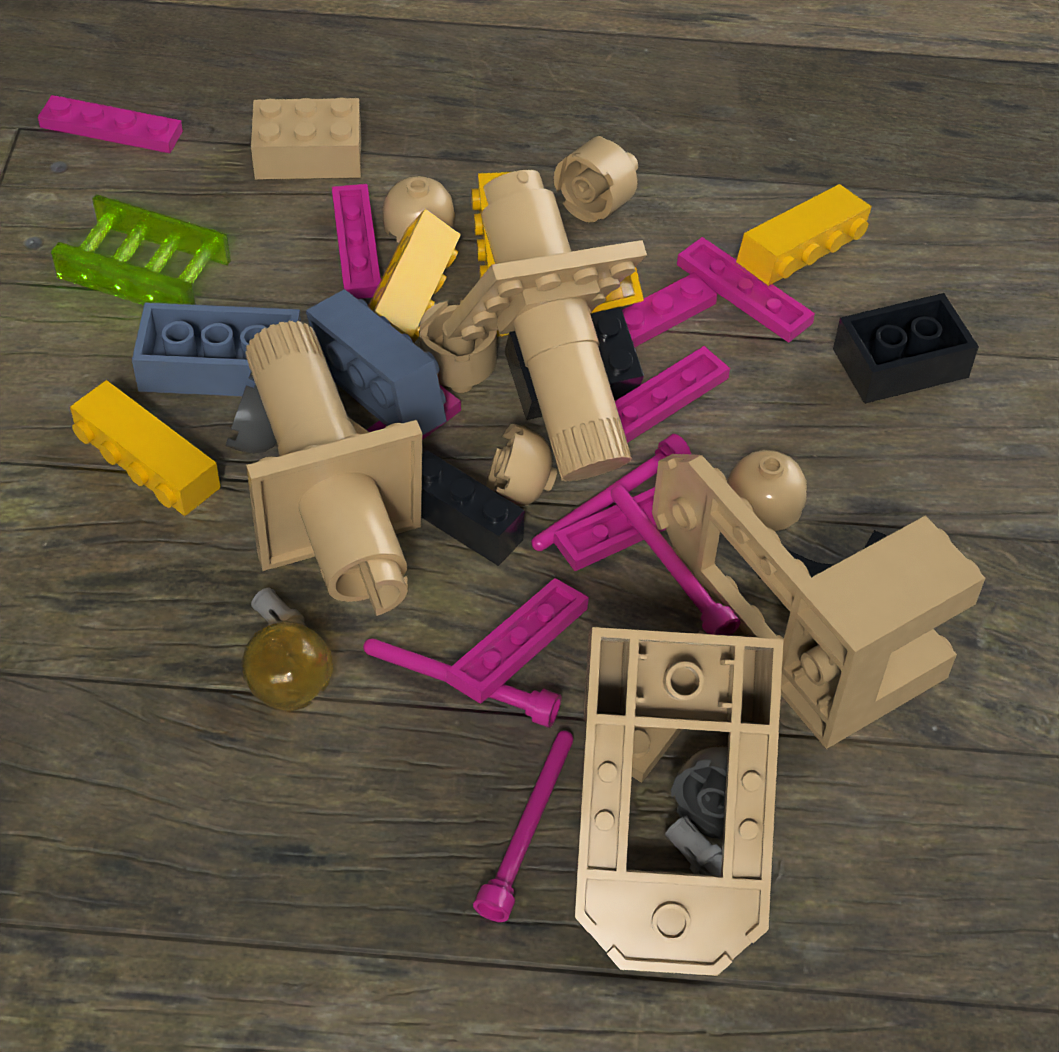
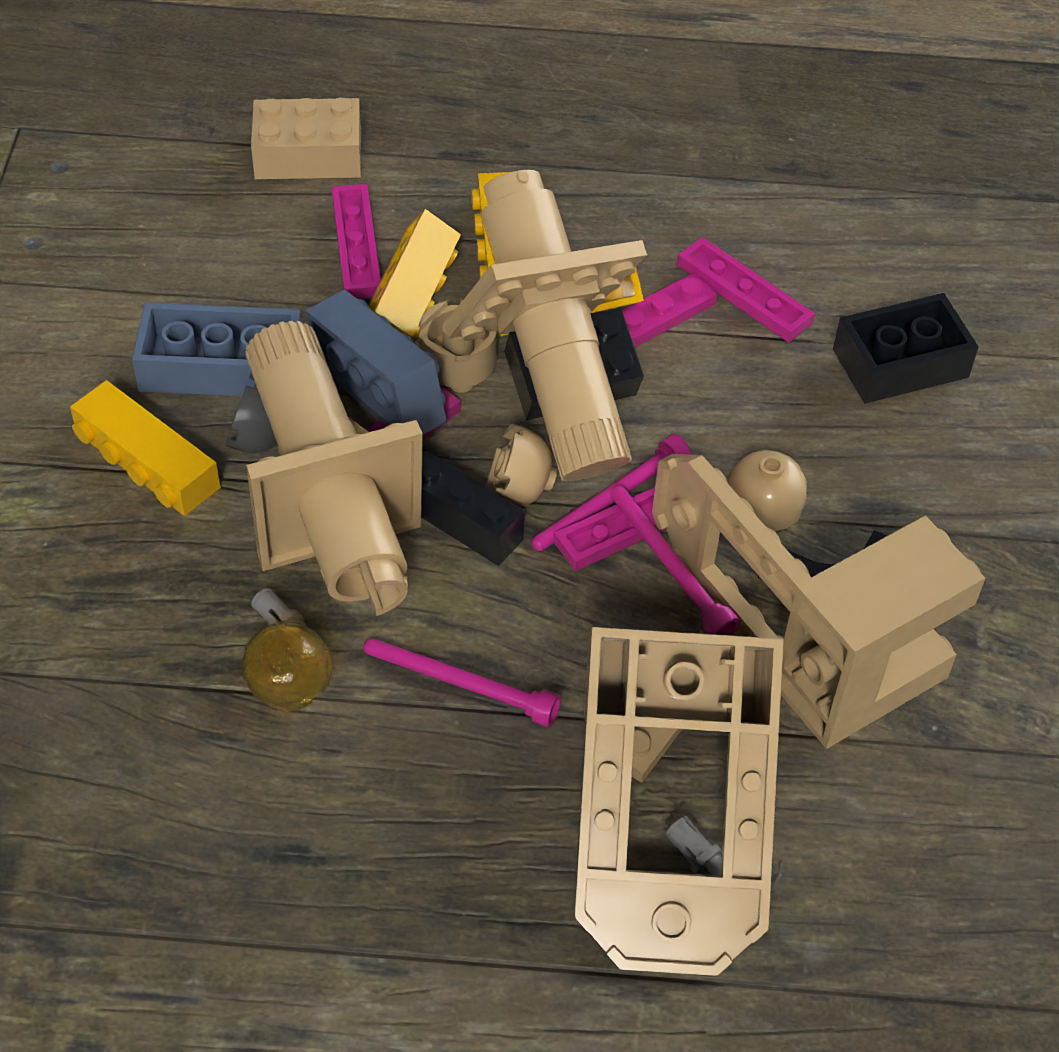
(110, 124): dark pink plate -> none
(131, 282): clear neon green fence -> none
(410, 198): tan cylinder -> none
(496, 897): dark pink piece -> none
(516, 640): dark pink plate -> none
(596, 179): tan brick -> none
(670, 391): dark pink plate -> none
(702, 789): dark grey cylinder -> none
(803, 234): yellow brick -> none

